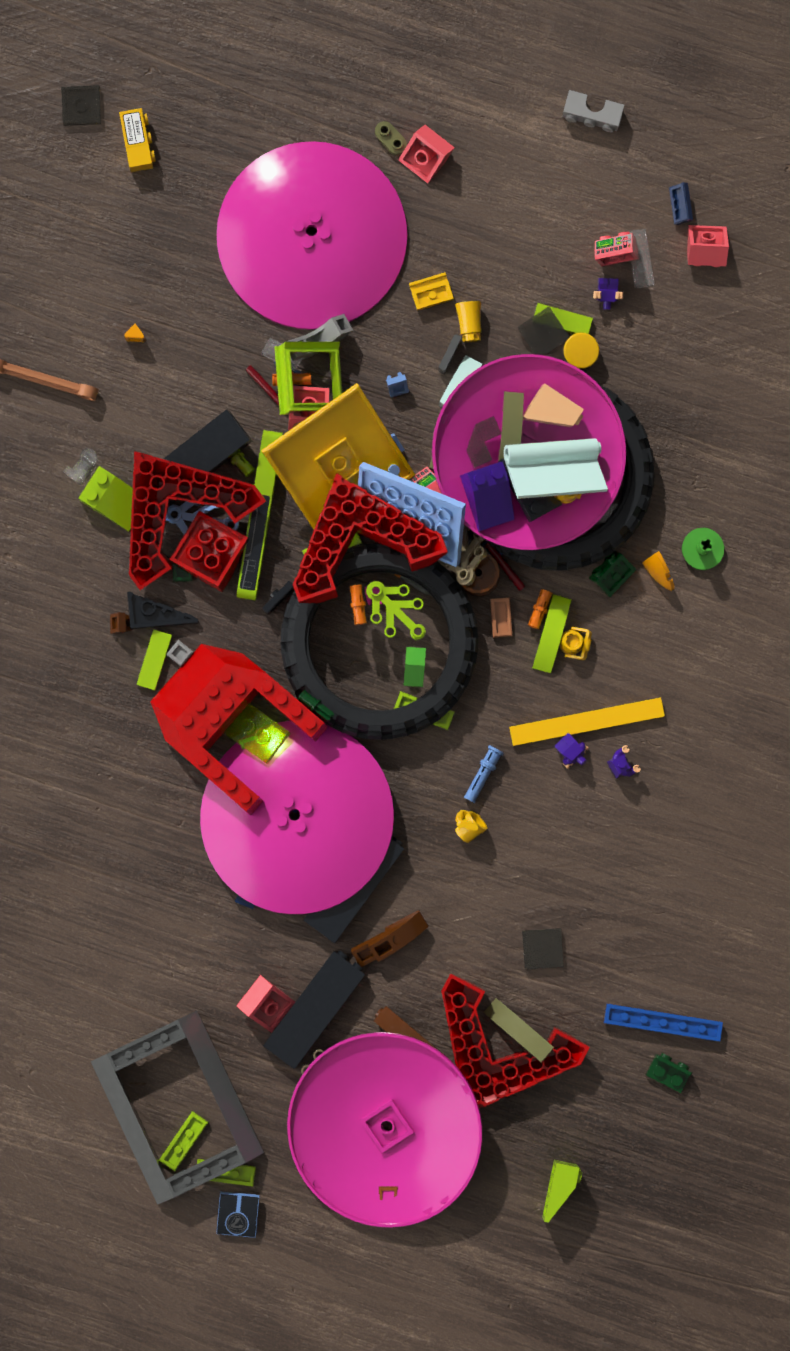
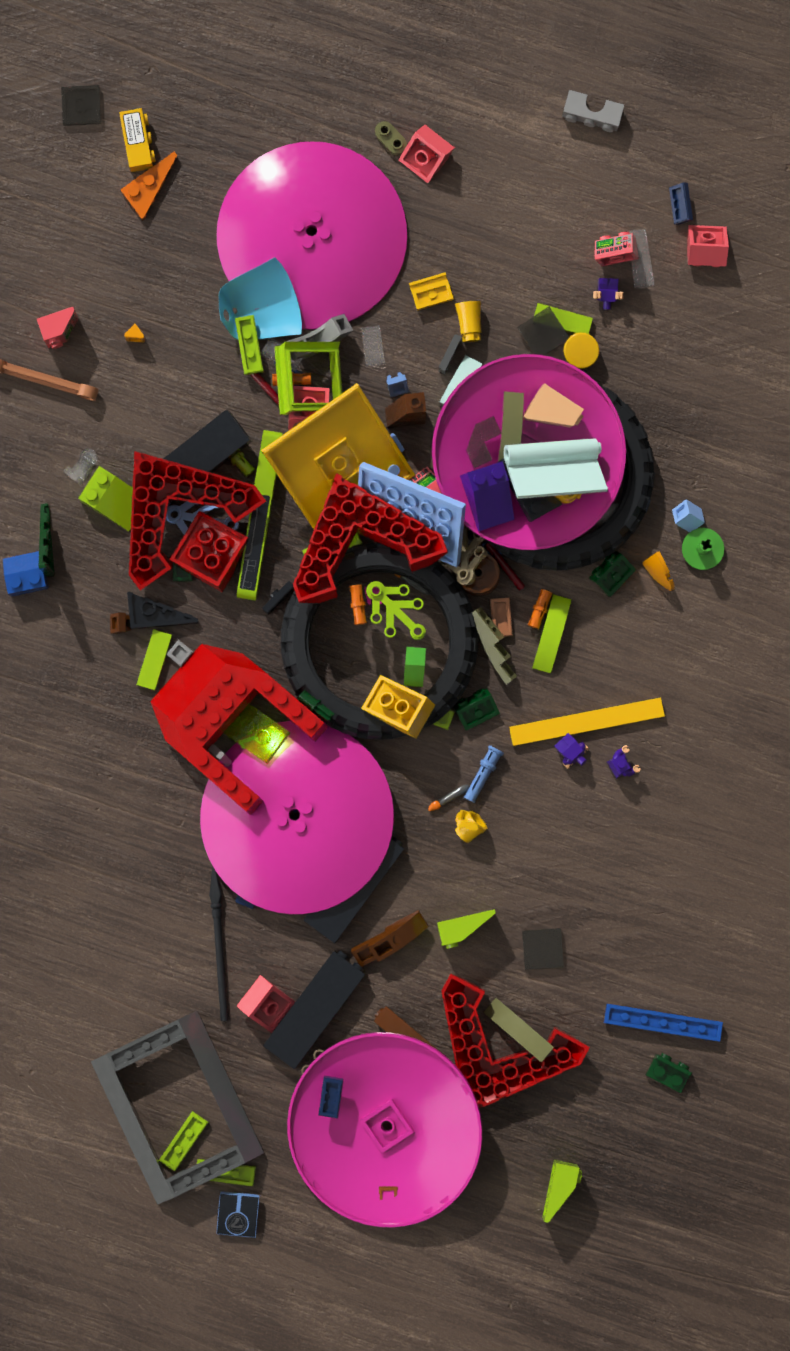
(23, 574): none -> blue slope
(46, 560): none -> dark green tile
(57, 327): none -> coral slope
(143, 189): none -> orange wing
(215, 897): none -> black piece
(219, 755): none -> tile
(249, 345): none -> lime tile
(270, 291): none -> medium azure piece
(331, 1097): none -> dark blue plate
(373, 345): none -> clear tile
(398, 706): none -> yellow slope
(406, 411): none -> reddish brown slope
(449, 797): none -> dark grey piece
(459, 928): none -> lime slope
(476, 709): none -> dark green bracket
(490, 638): none -> olive slope
(573, 642): yellow piece -> none
(688, 516): none -> light blue panel

